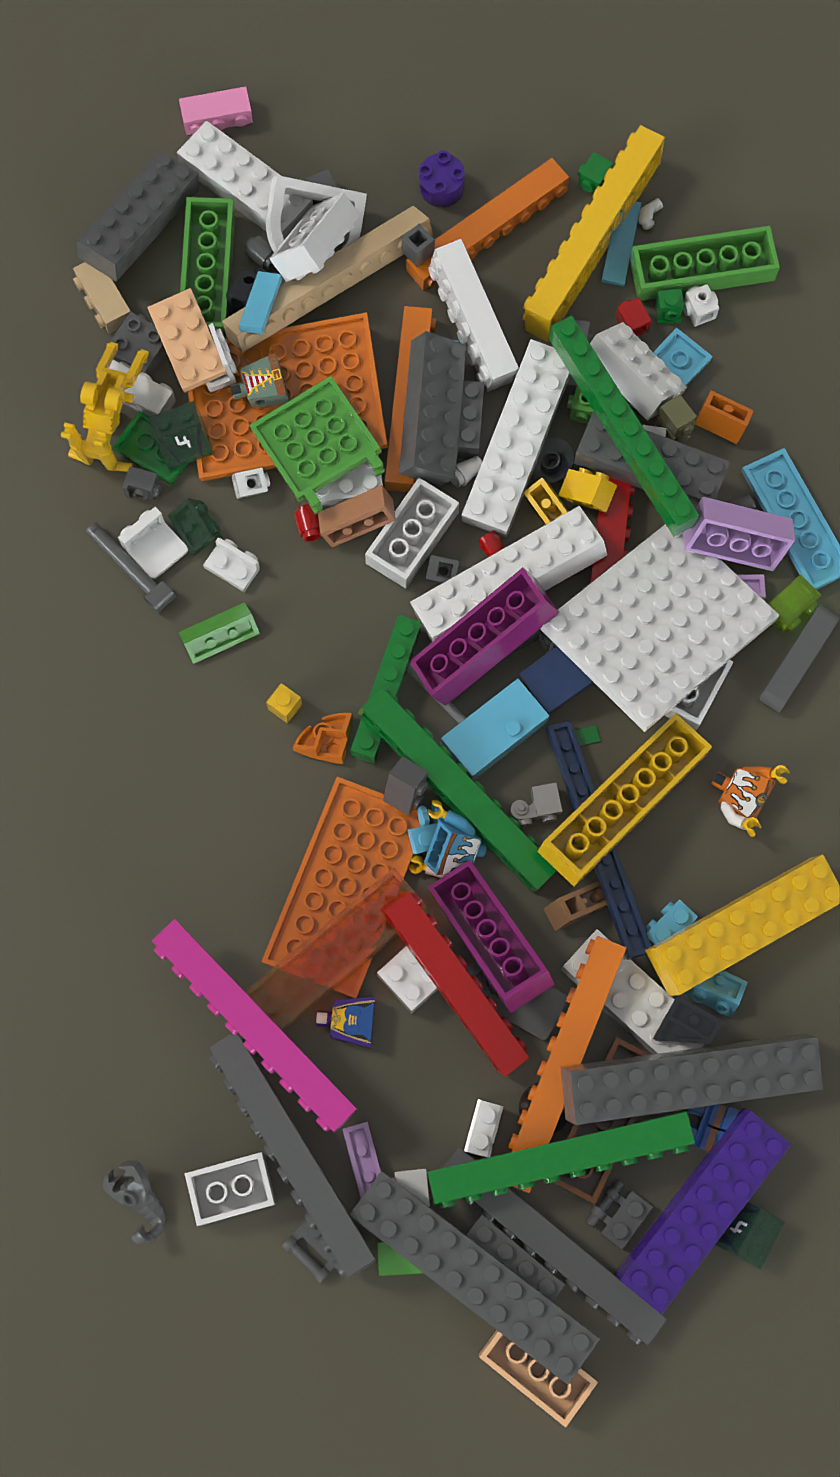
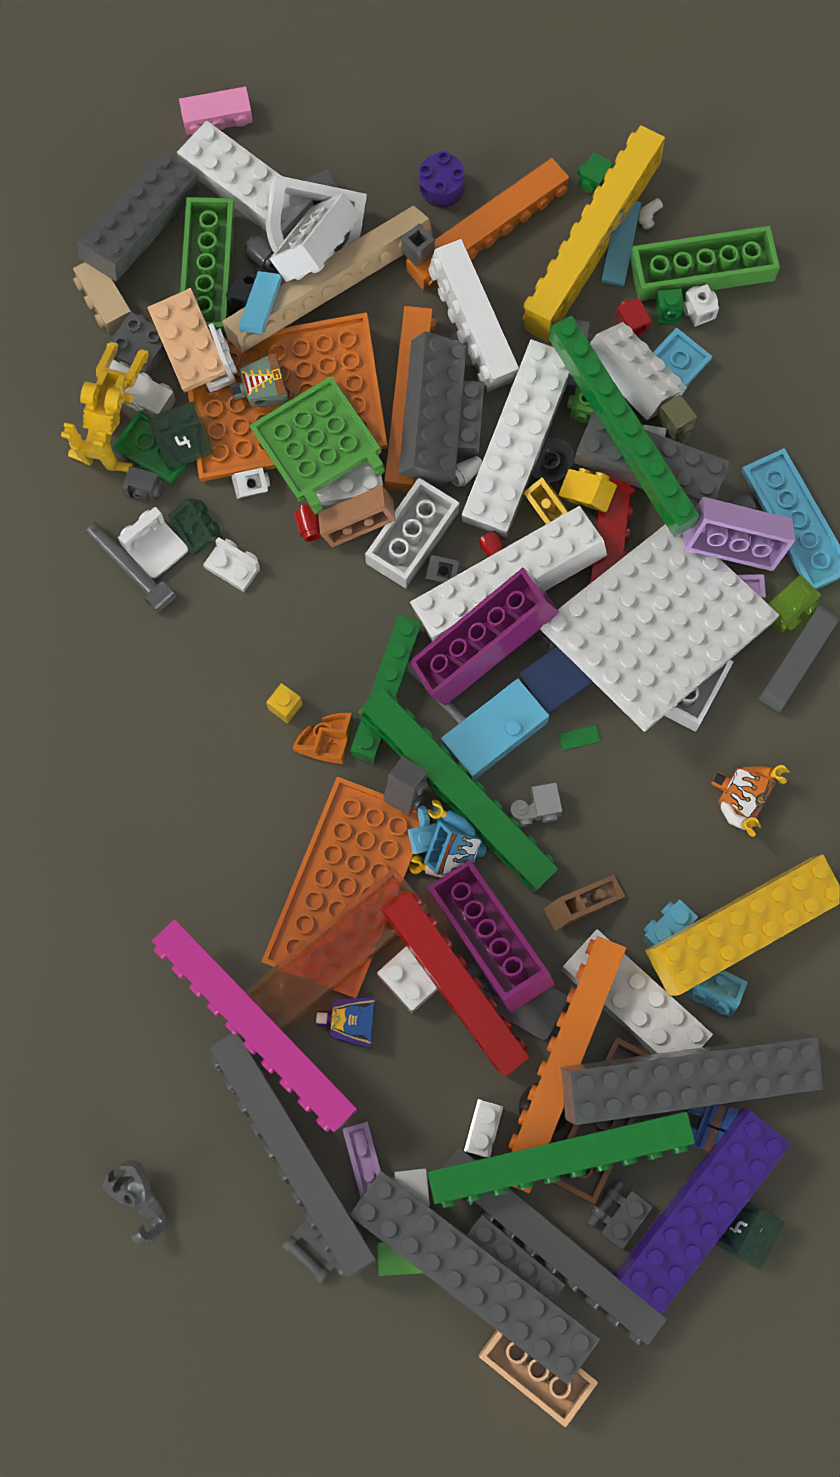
(219, 632): bright green panel -> none
(230, 1189): white brick -> none
(609, 869): dark blue plate -> none
(624, 799): yellow brick -> none
(687, 1023): black wing -> none
(724, 417): orange brick -> none

